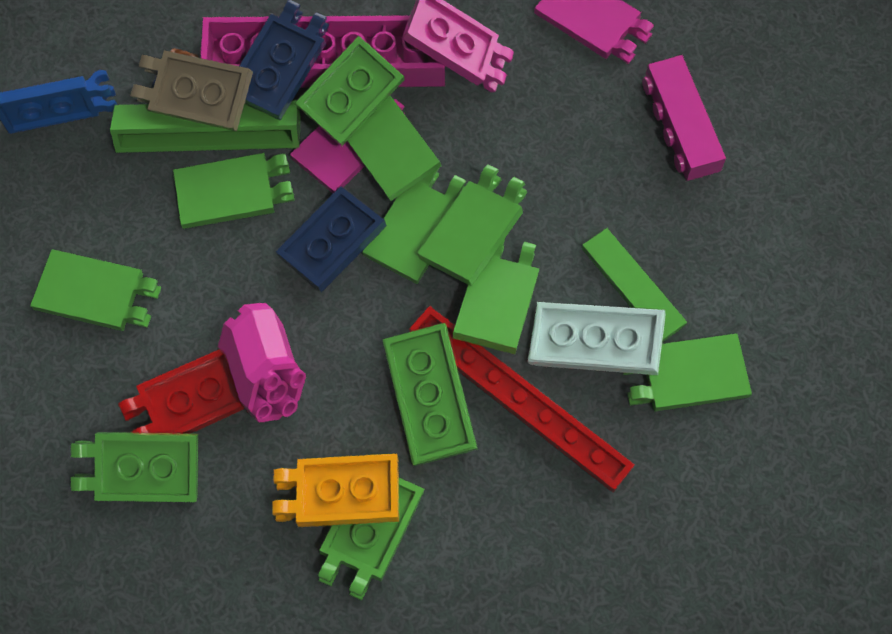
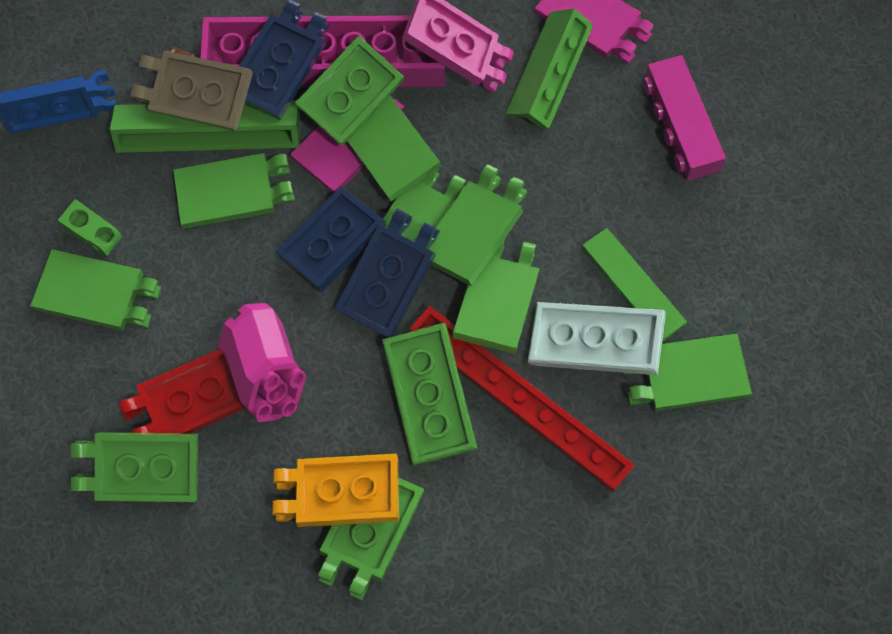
(89, 228): none -> bright green leg
(388, 275): none -> dark blue tile
(550, 67): none -> bright green panel

